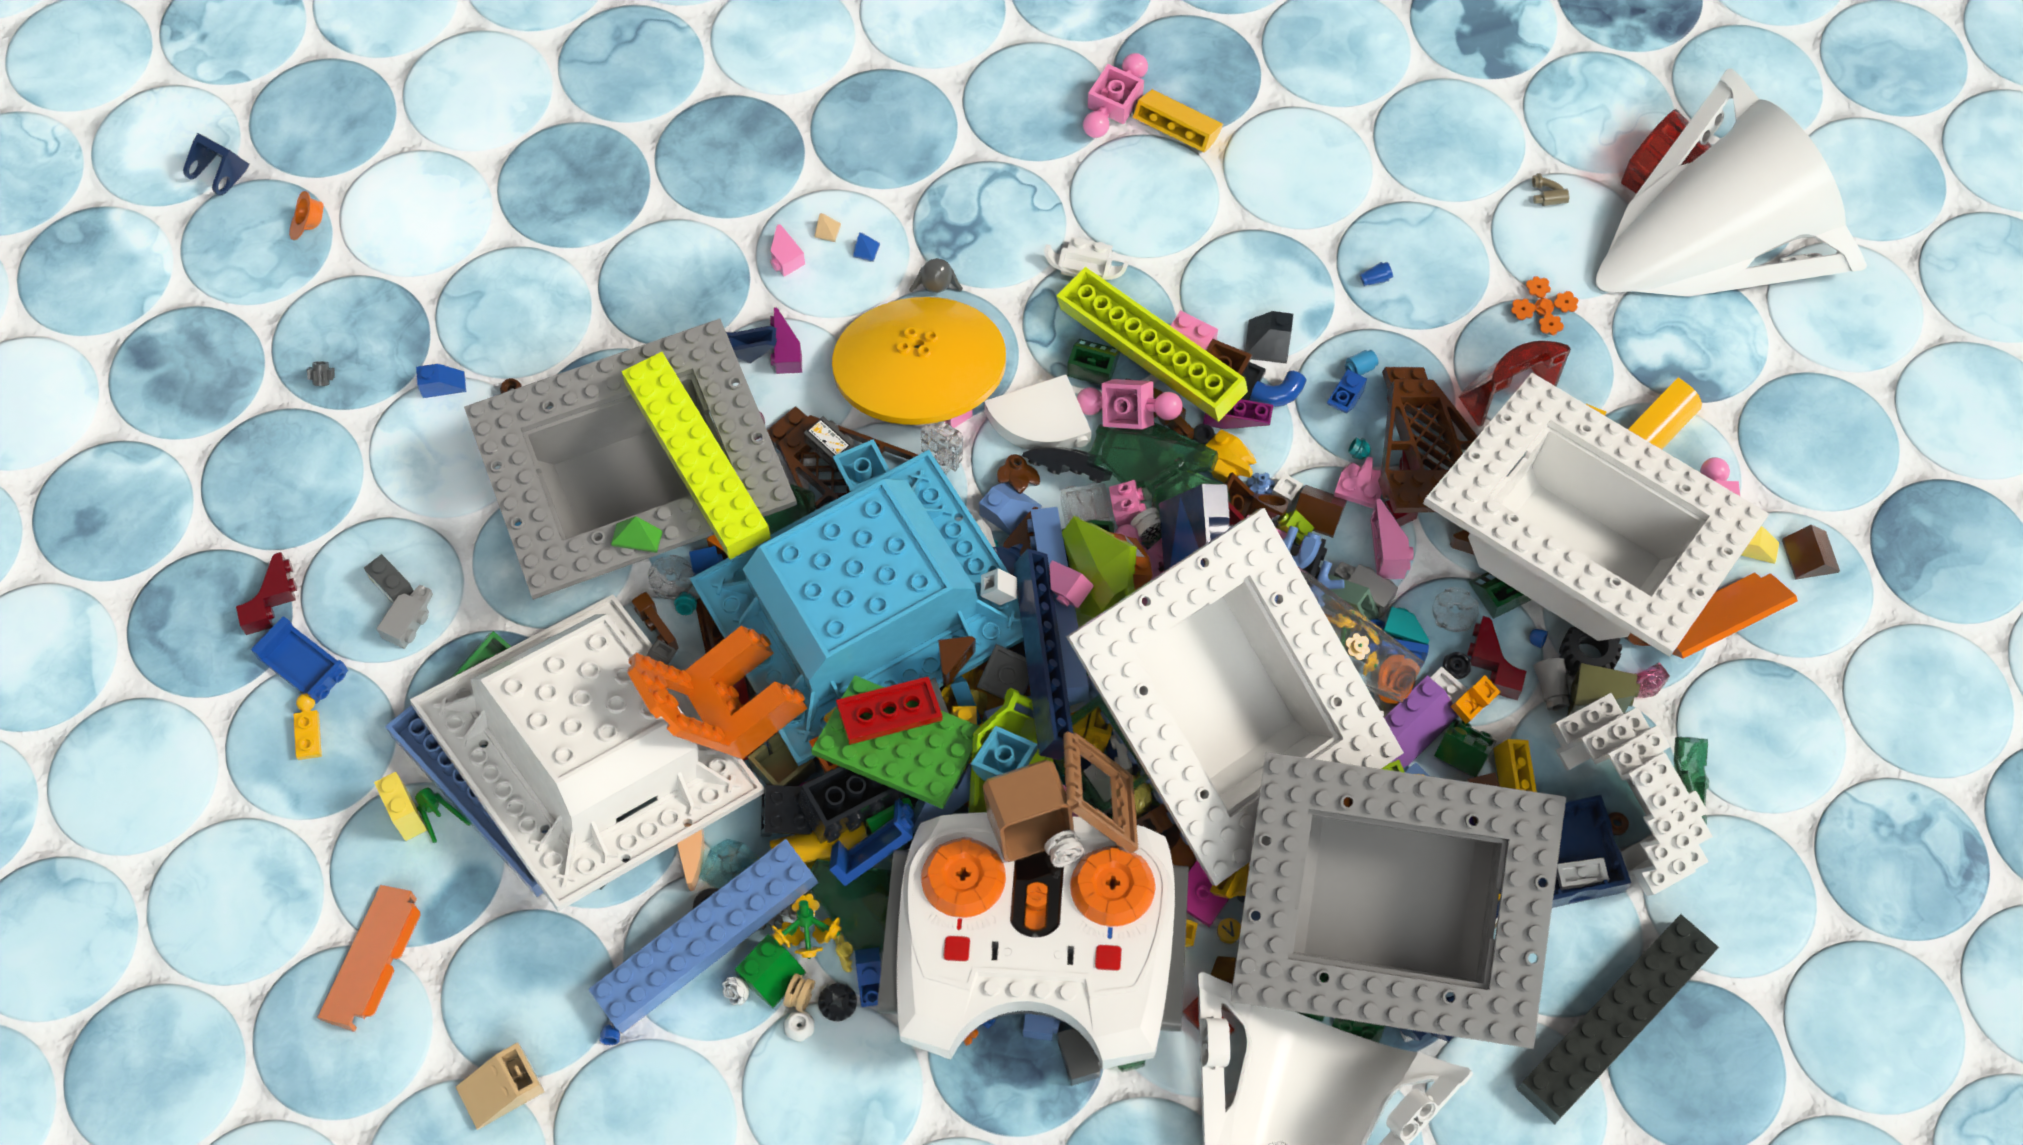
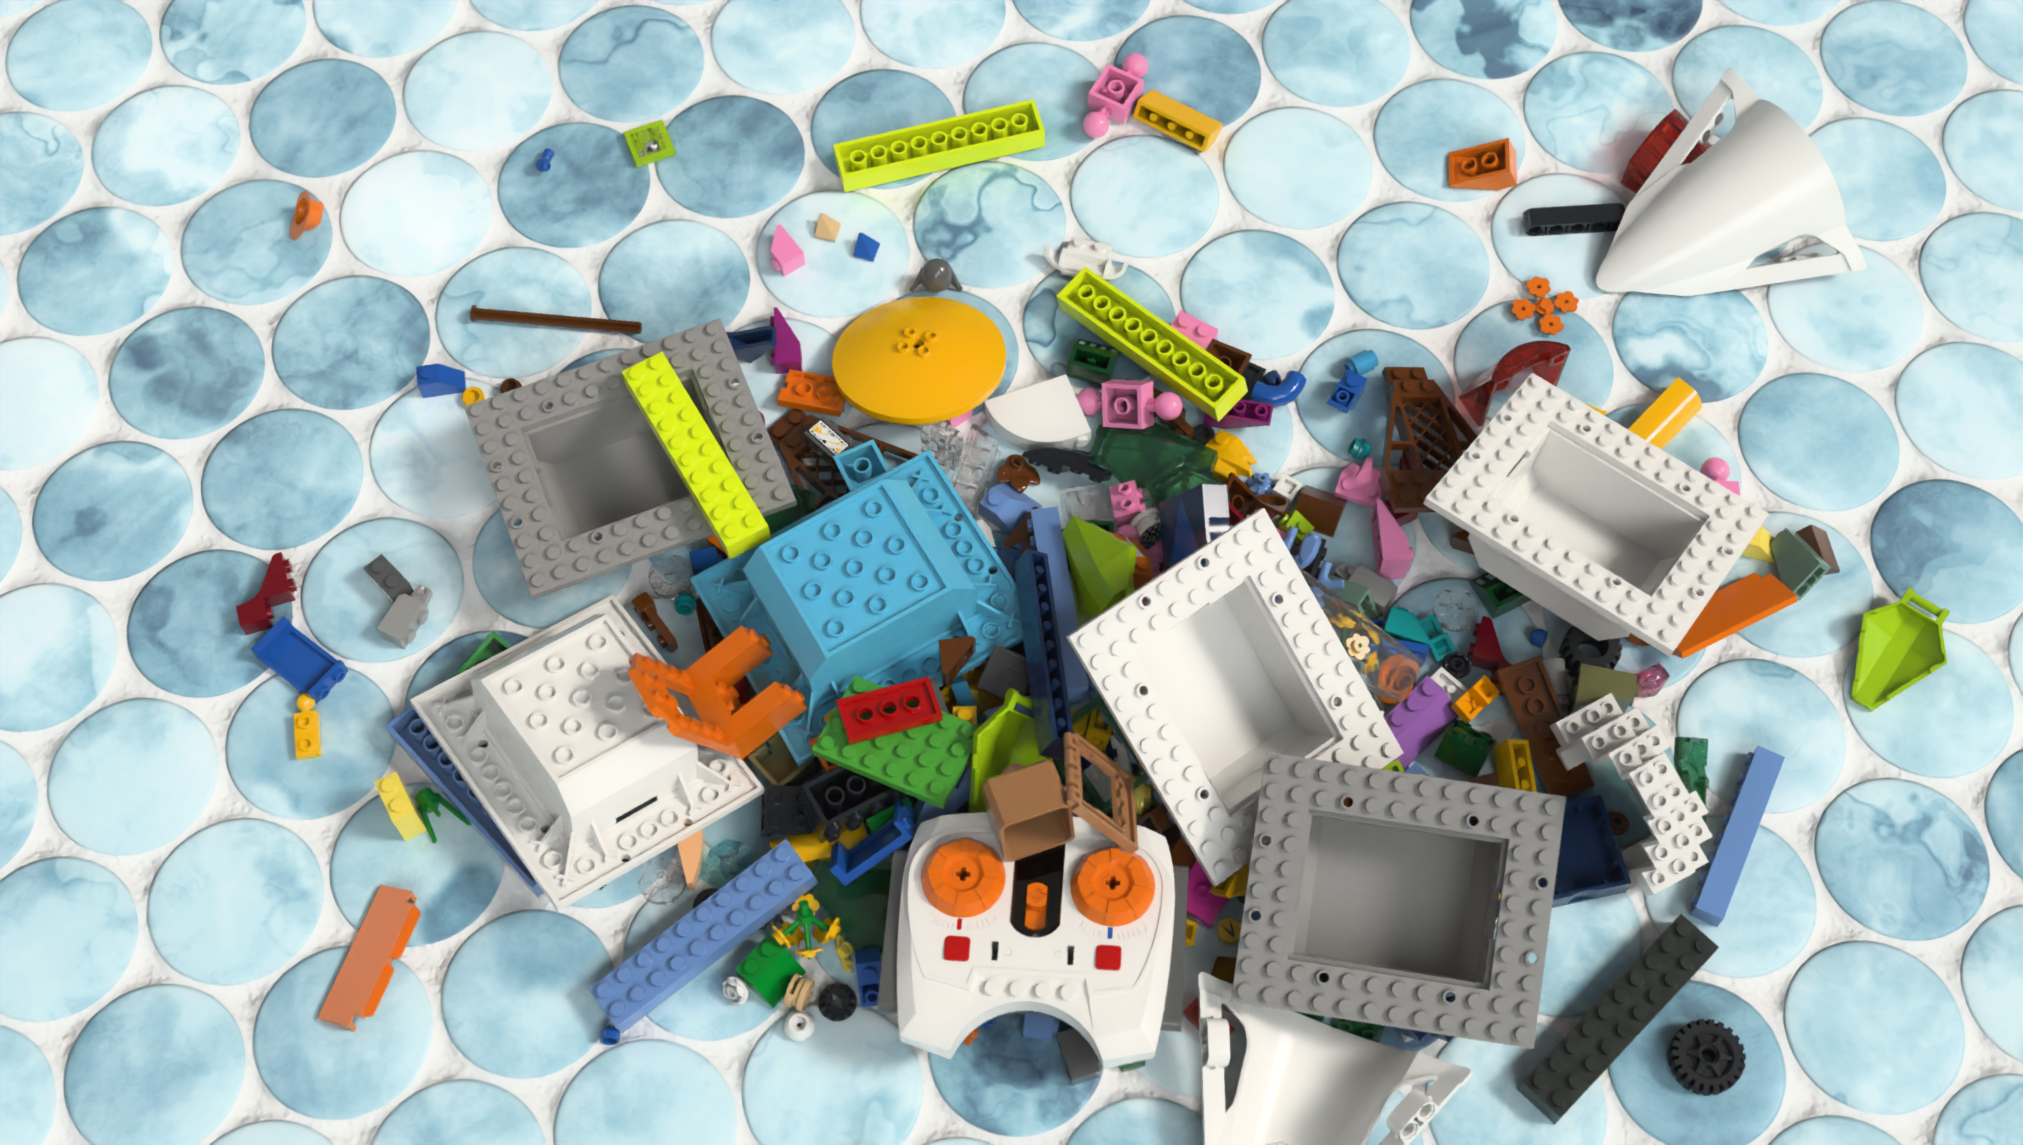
(204, 151): dark blue hose -> none
(320, 373): dark grey gear -> none
(472, 395): none -> yellow tile
(499, 1086): tan slope -> none
(543, 162): none -> blue arm
(555, 320): none -> reddish brown axle
(637, 535): bright green slope -> none
(649, 143): none -> lime tile
(656, 869): none -> clear plate
(661, 652): dark grey tile -> none
(811, 393): none -> orange piece
(939, 145): none -> neon yellow brick
(975, 468): none -> clear slope
(999, 586): white brick -> none
(1002, 753): medium azure brick -> none
(1064, 849): white wheel -> none
(1068, 585): bright pink slope -> none
(1269, 336): black slope -> none
(1272, 378): none -> dark blue hinge
(1377, 274): blue cone -> none
(1440, 642): none -> teal slope
(1484, 166): none -> orange slope
(1534, 710): none -> reddish brown plate
(1557, 195): dark tan plant -> none
(1573, 219): none -> black beam
(1581, 873): white plate -> none
(1695, 1072): none -> black wheel
(1737, 836): none -> medium blue brick
(1797, 562): none -> sand green slope
(1897, 649): none -> lime windscreen

